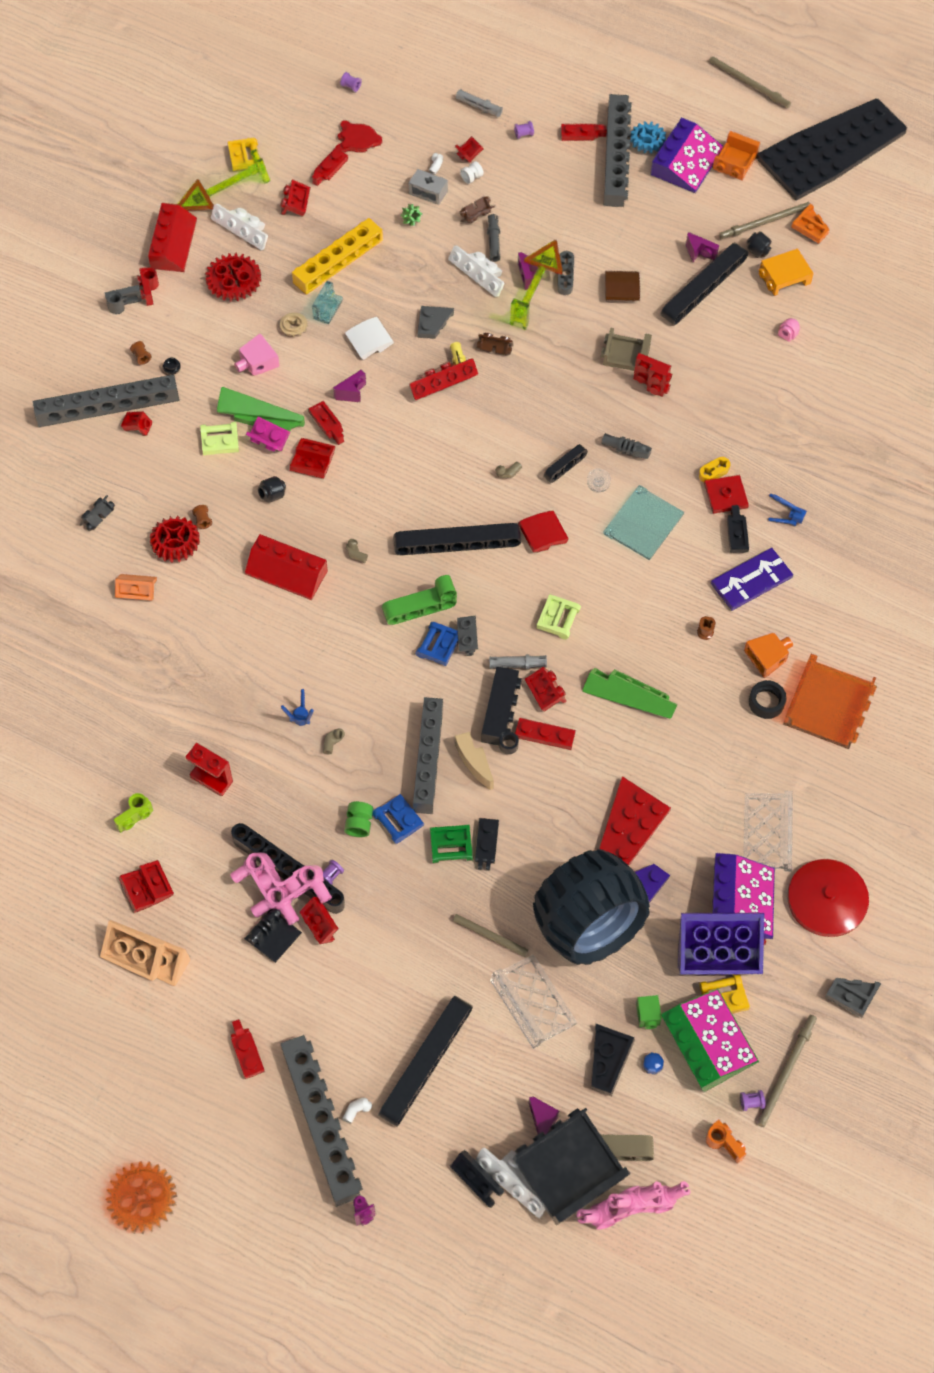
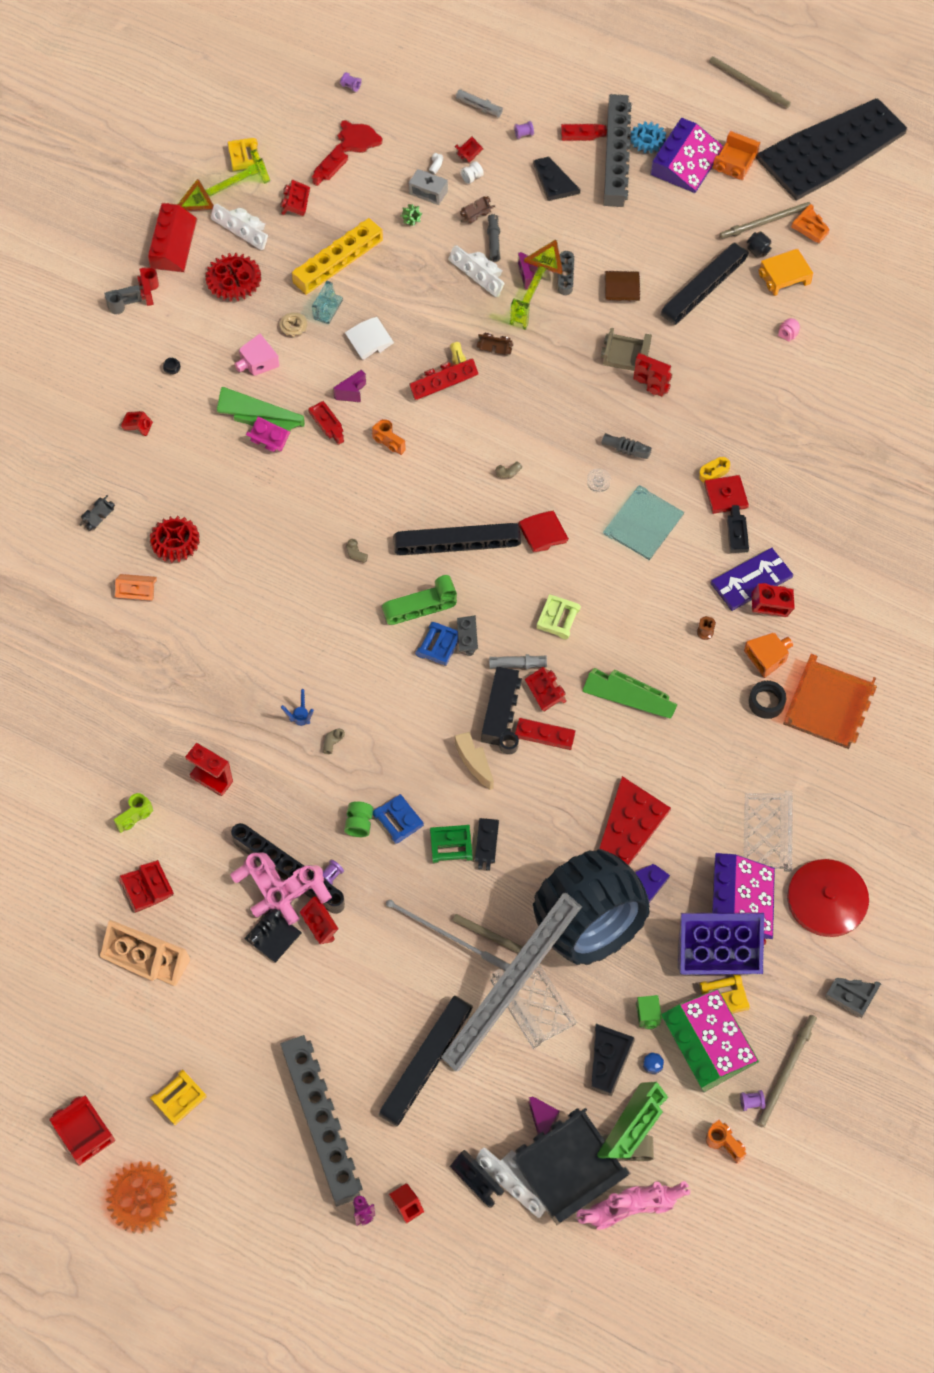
(81, 1129): none -> red panel
(105, 400): dark grey brick -> none
(140, 352): dark orange bush -> none
(183, 1101): none -> yellow plate
(202, 516): dark orange bush -> none
(219, 443): yellowish green plate -> none
(246, 1051): red hinge -> none
(271, 489): black head -> none
(286, 567): red slope -> none
(312, 458): red slope -> none
(356, 1106): white arm -> none
(383, 433): none -> orange plate
(406, 1203): none -> red brick
(428, 755): dark grey brick -> none
(433, 320): dark grey wing -> none
(485, 955): none -> light grey piece
(511, 981): none -> light grey plate
(554, 180): none -> black wing
(565, 463): black beam -> none
(635, 1121): none -> bright green wedge
(698, 245): magenta slope -> none
(773, 600): none -> red brick
(797, 514): blue plant -> none

